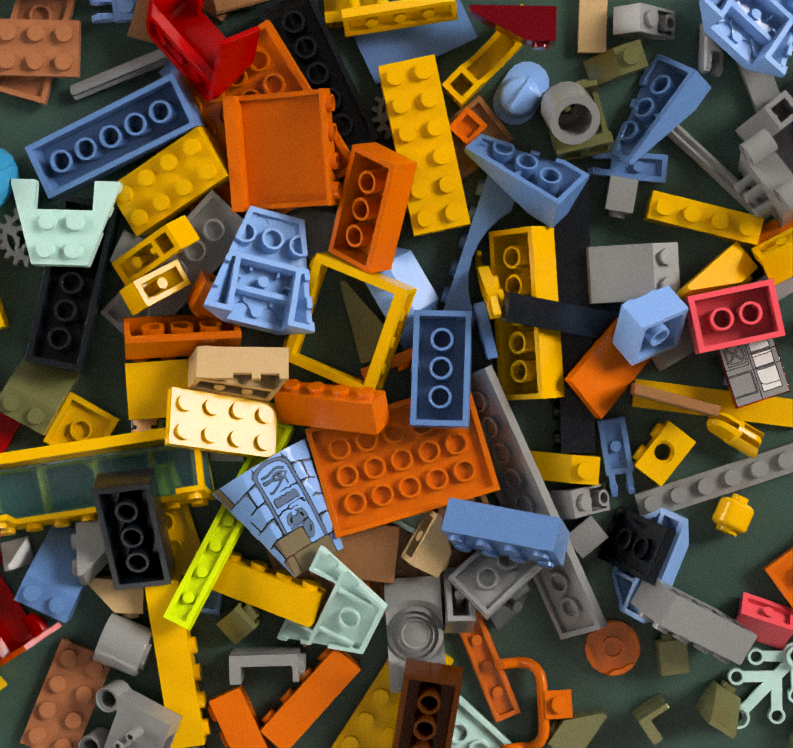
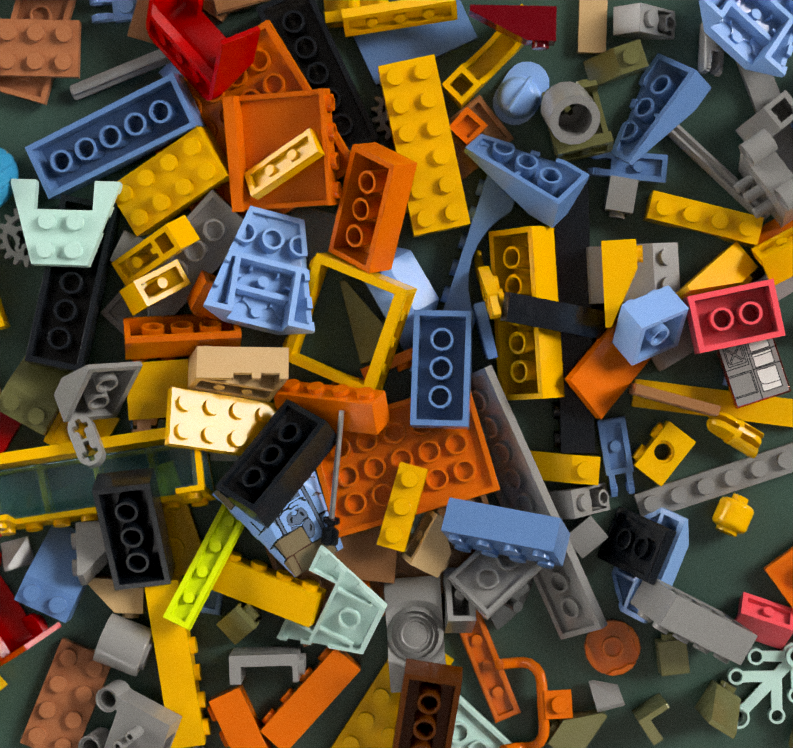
(80, 444): none -> light grey beam
(96, 390): none -> light grey slope
(277, 462): none -> black slope
(284, 164): none -> yellow plate
(330, 533): none -> piece
(402, 507): none -> yellow plate
(605, 695): none -> light grey slope
(619, 266): none -> yellow slope

